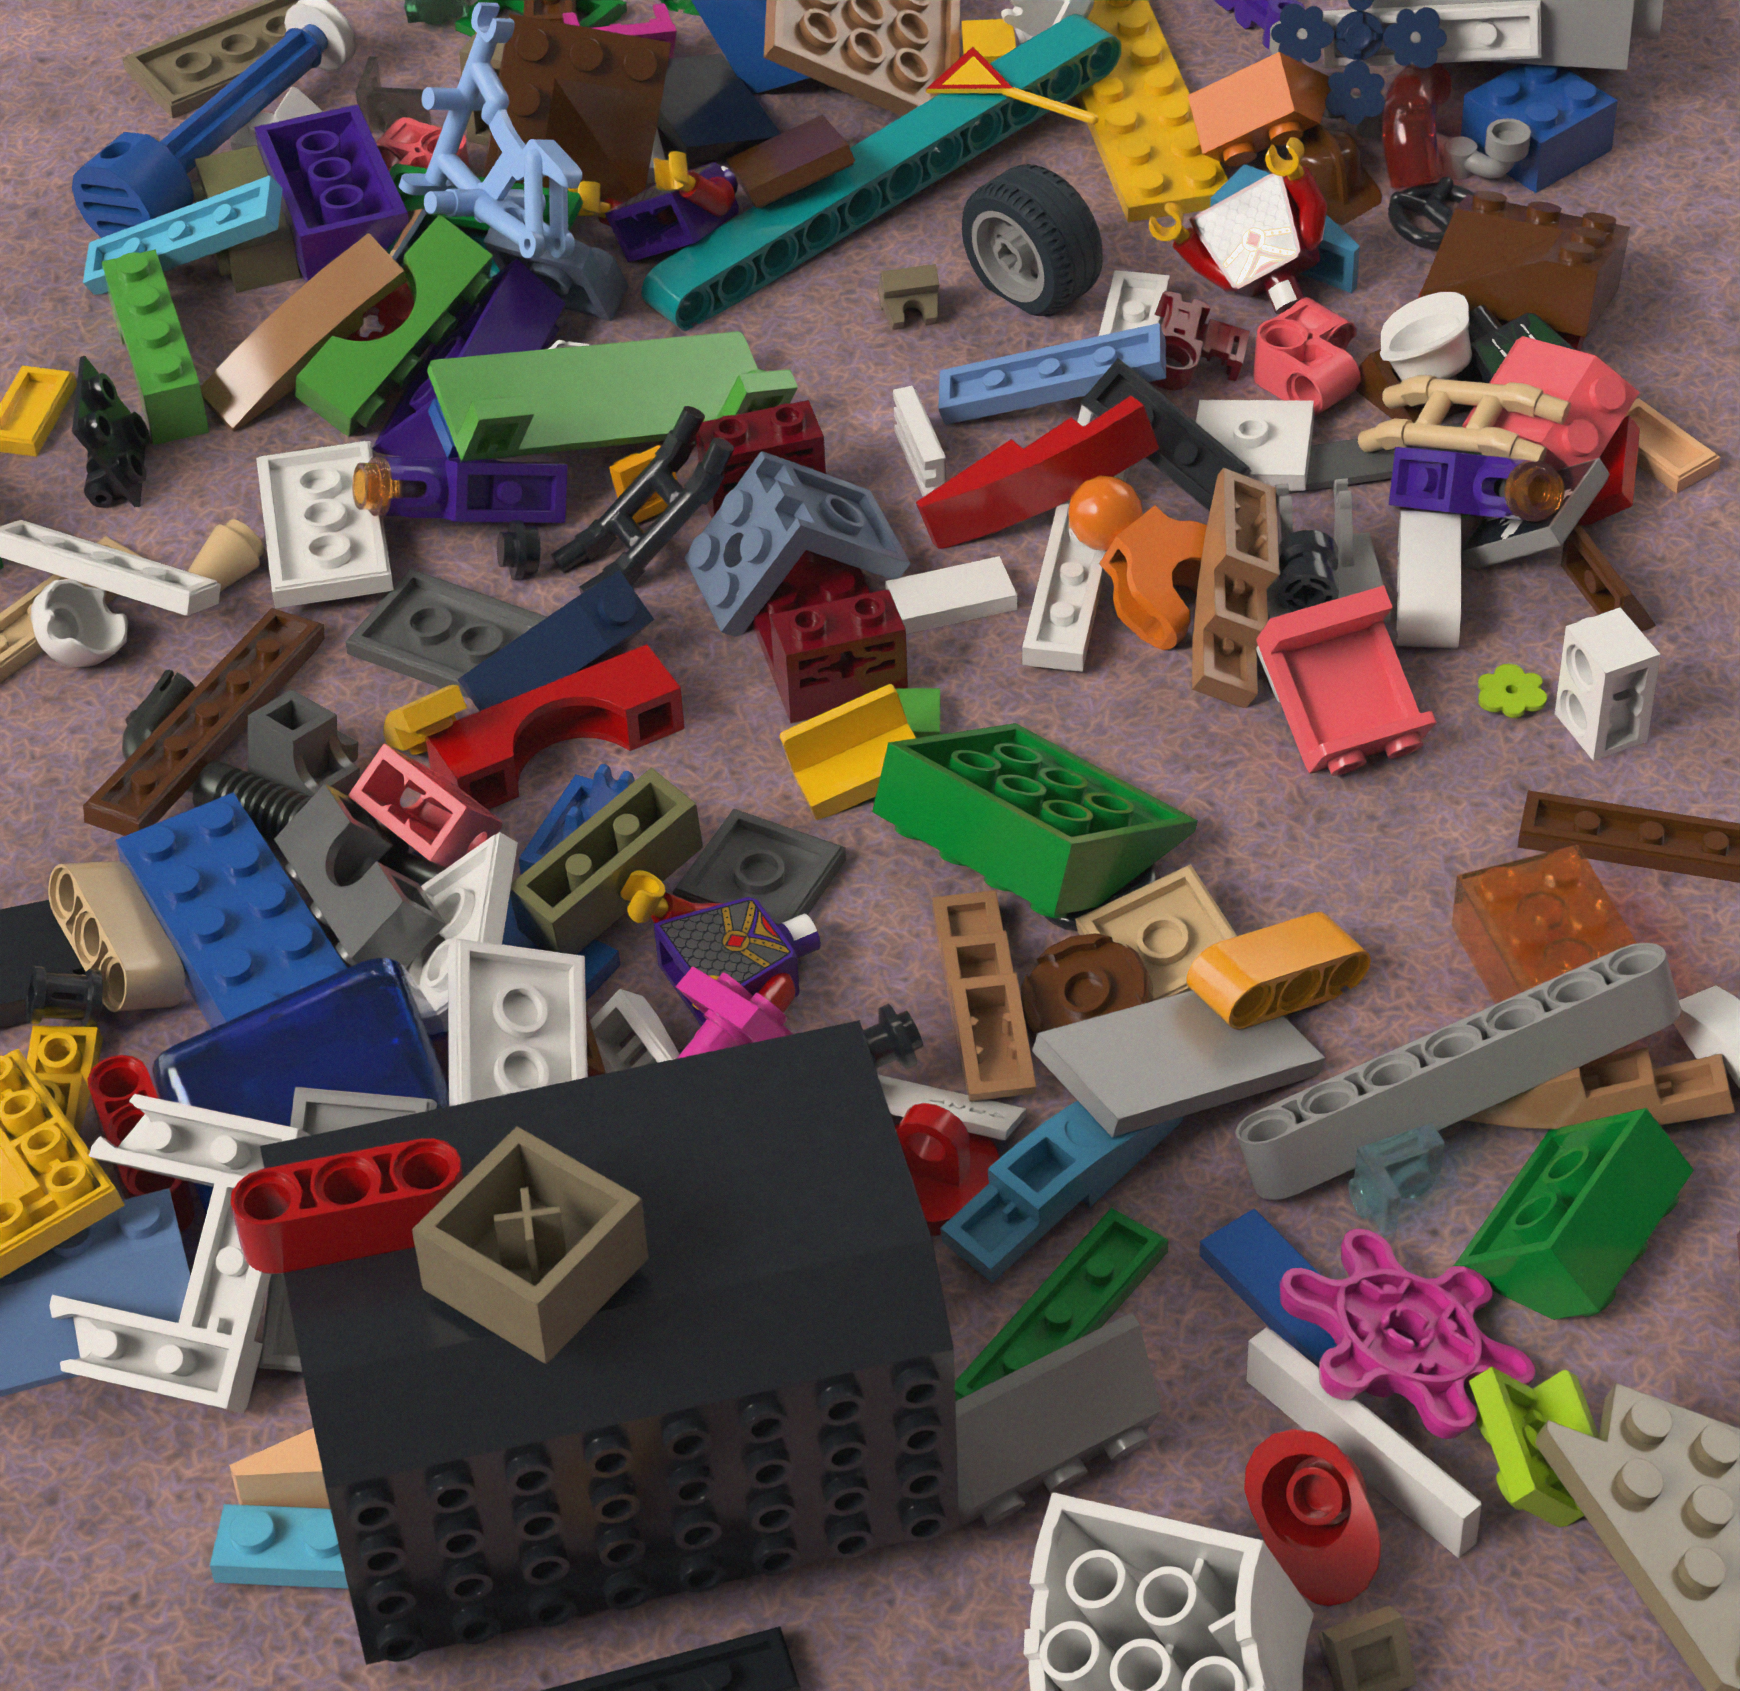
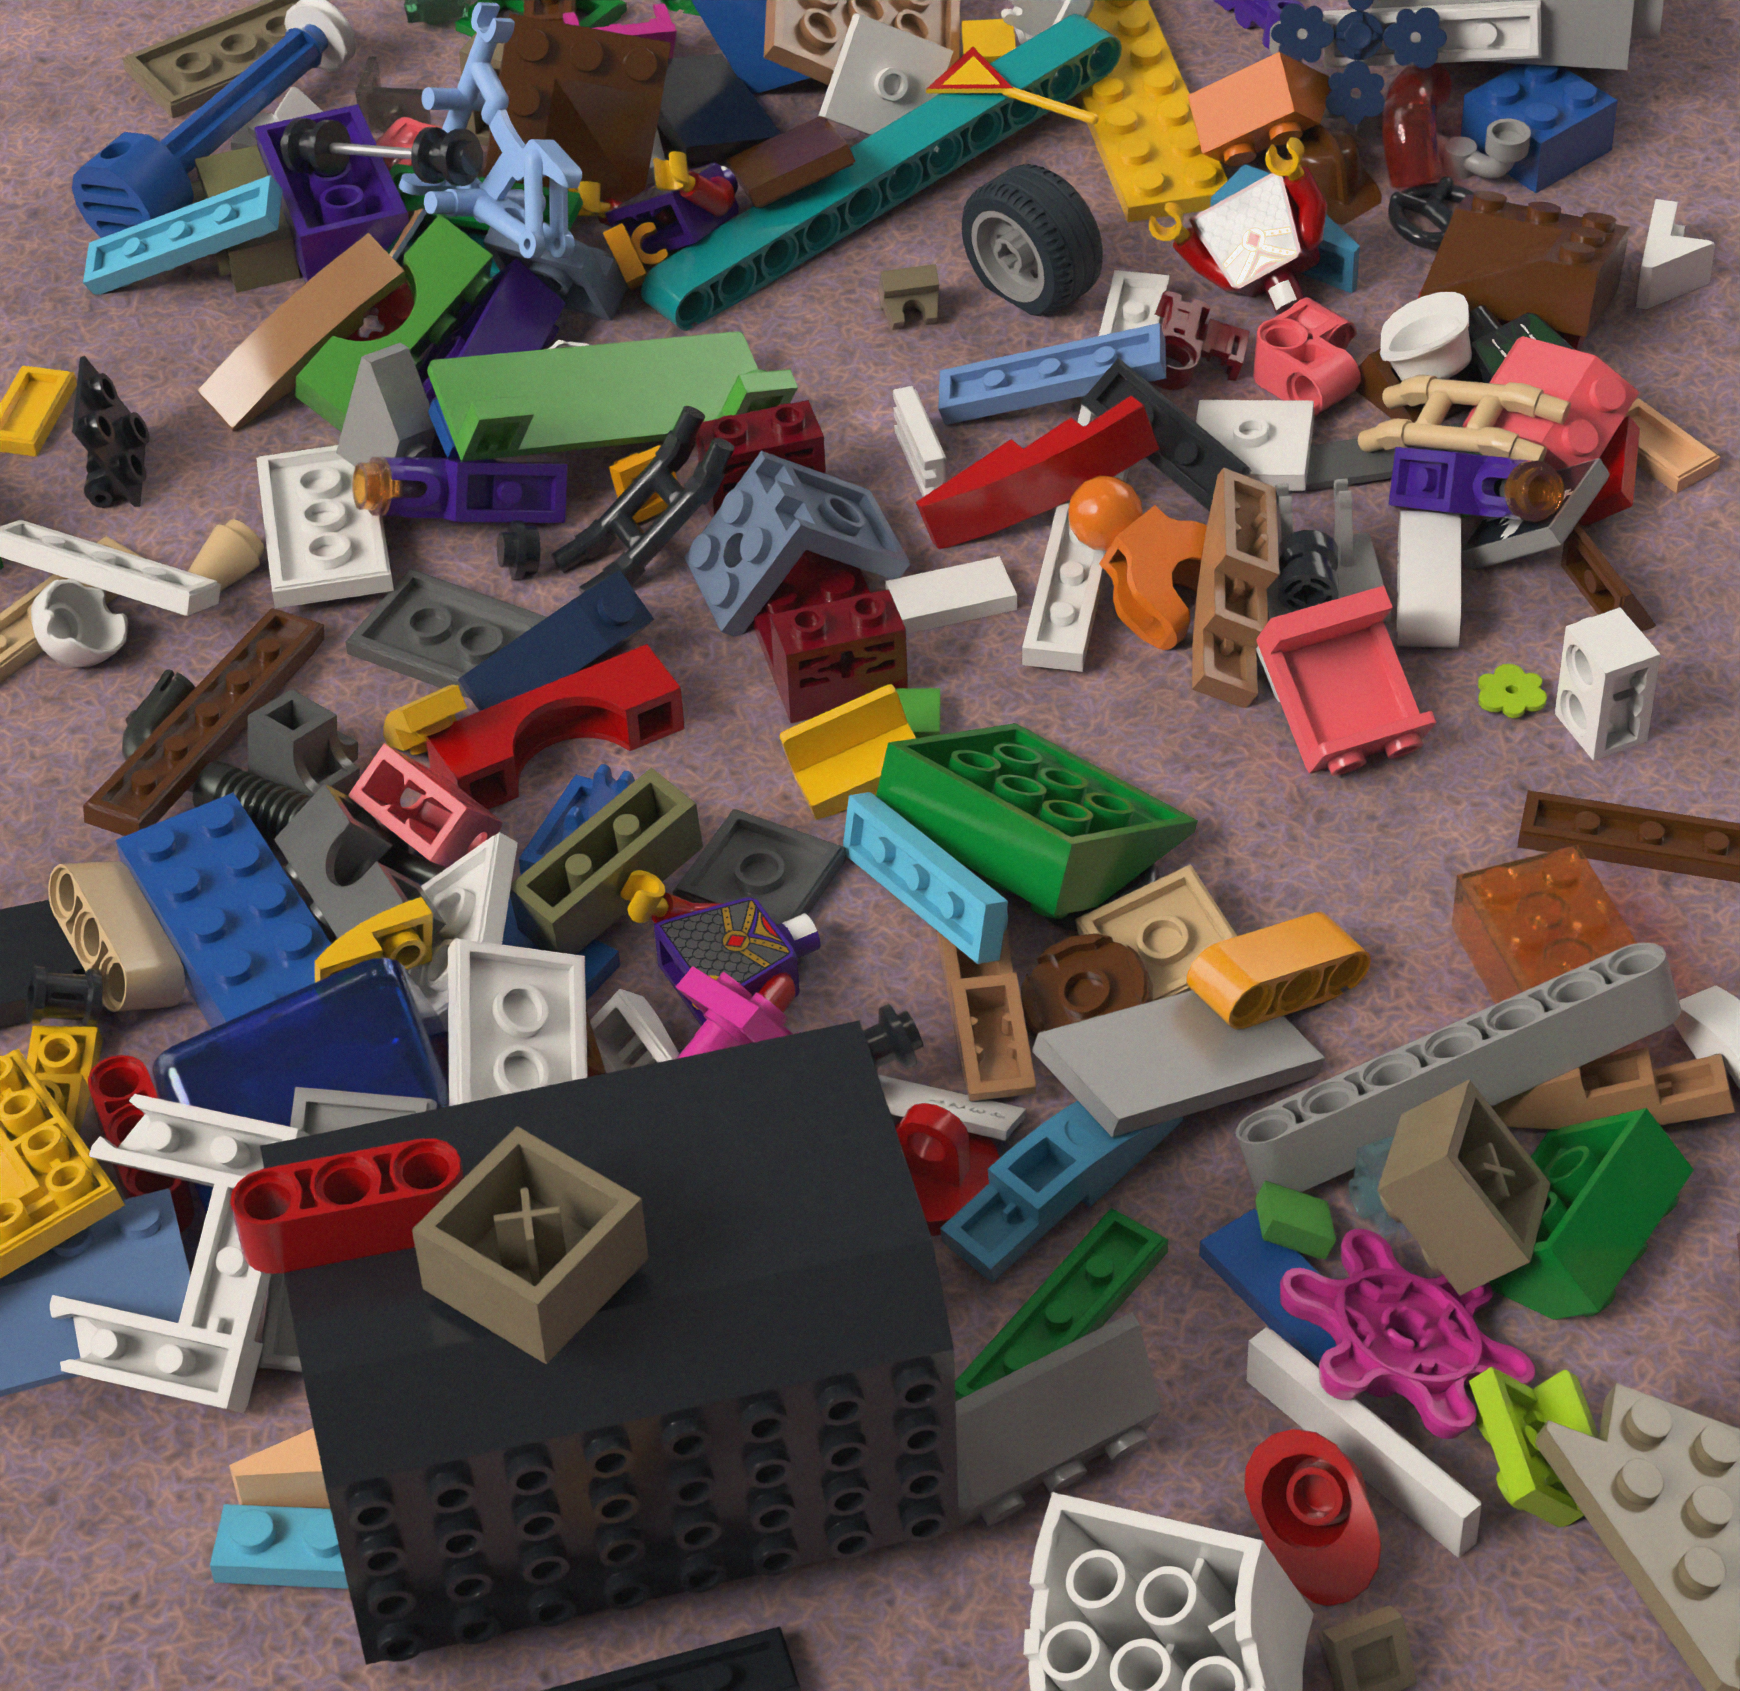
(155, 347): bright green arch -> none
(387, 410): none -> light grey slope
(396, 934): none -> yellow slope
(434, 152): none -> black axle
(629, 252): none -> light orange tile
(881, 75): none -> white plate
(925, 878): none -> medium azure plate
(1295, 1220): none -> bright green tile
(1464, 1188): none -> dark tan brick
(1670, 260): none -> white slope

